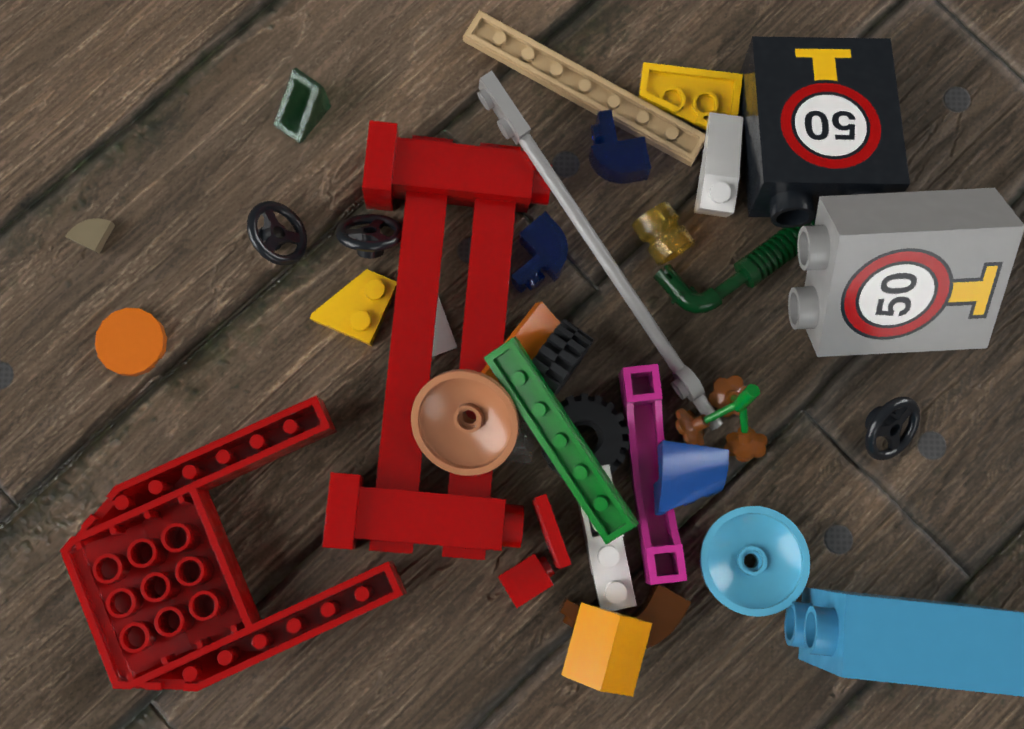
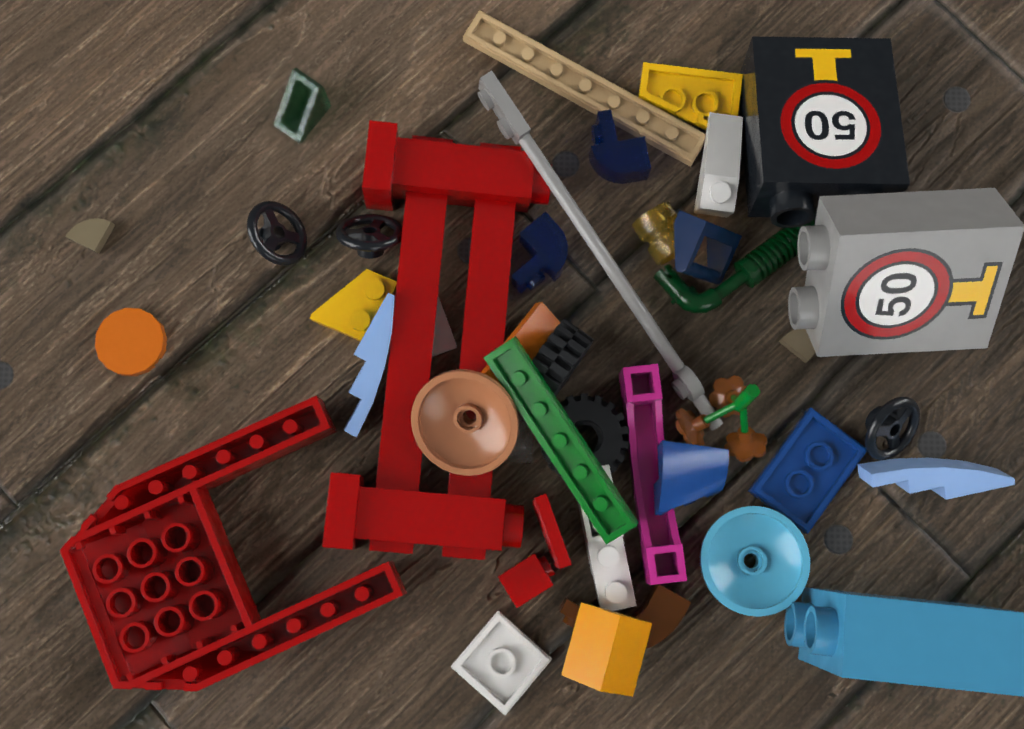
(374, 351): none -> light blue slope
(501, 662): none -> white tile
(721, 246): none -> dark blue tile
(799, 344): none -> dark tan tile
(808, 470): none -> blue tile
(943, 476): none -> light blue slope

